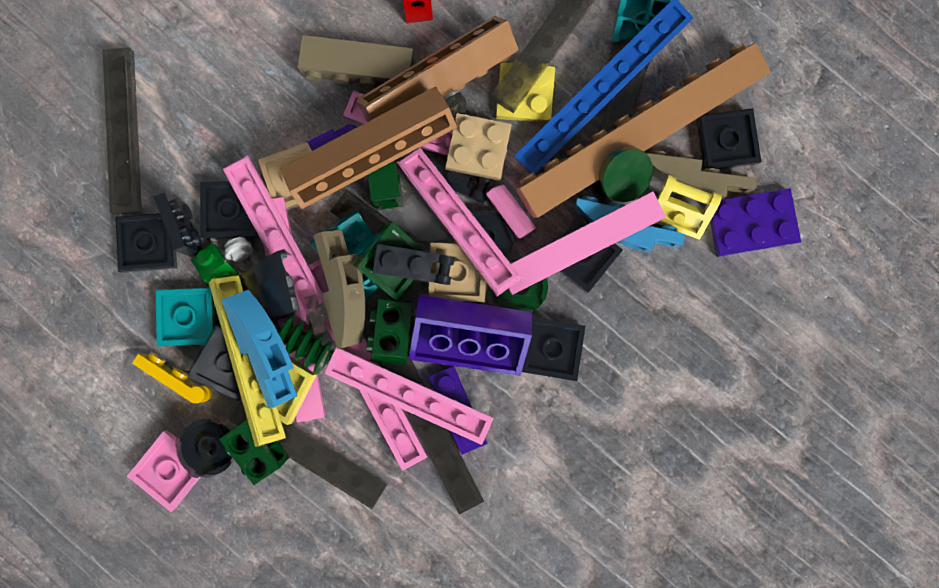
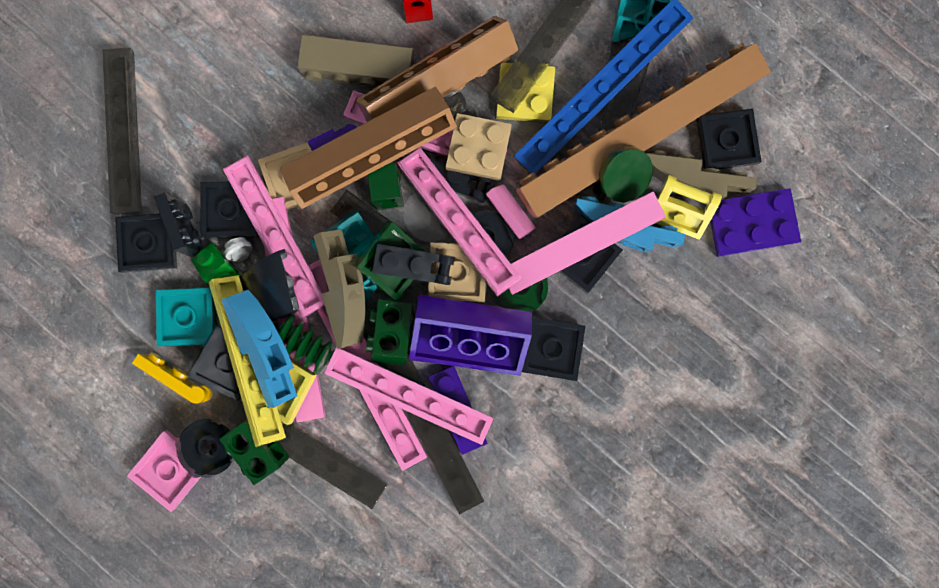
(317, 314): clear smoke plate -> none

